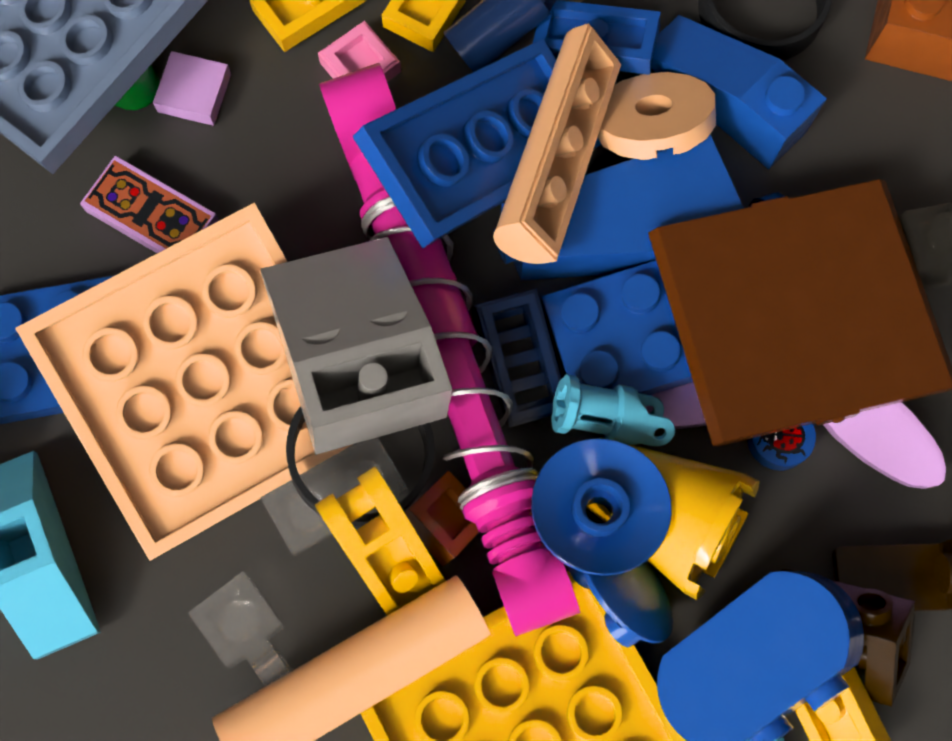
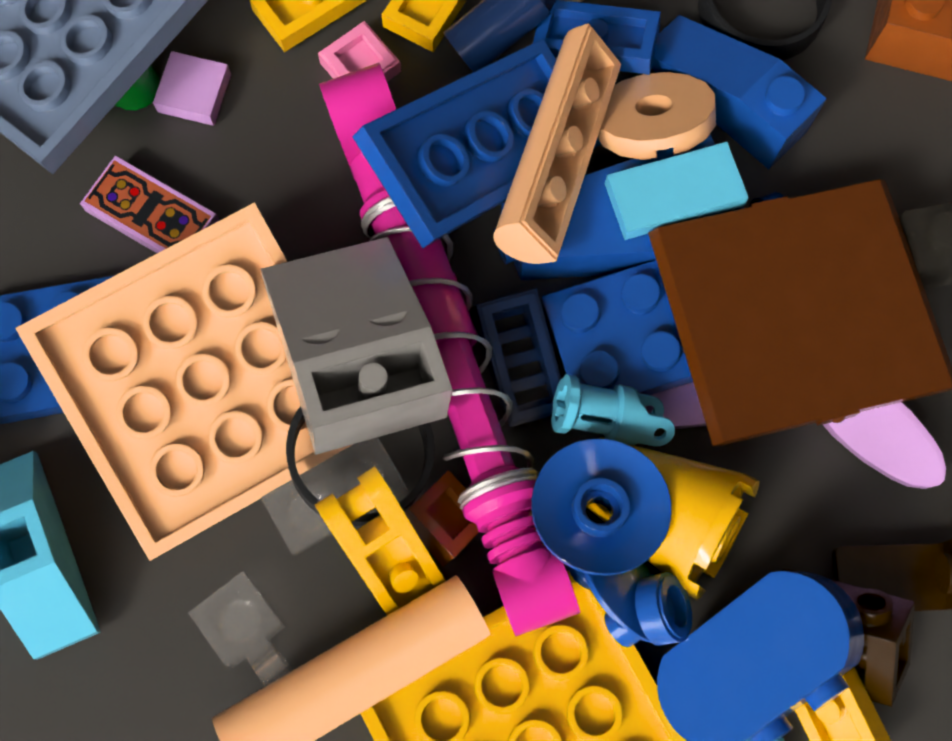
(663, 609): none -> blue tile
(676, 190): none -> medium azure tile
(784, 448): tile -> none

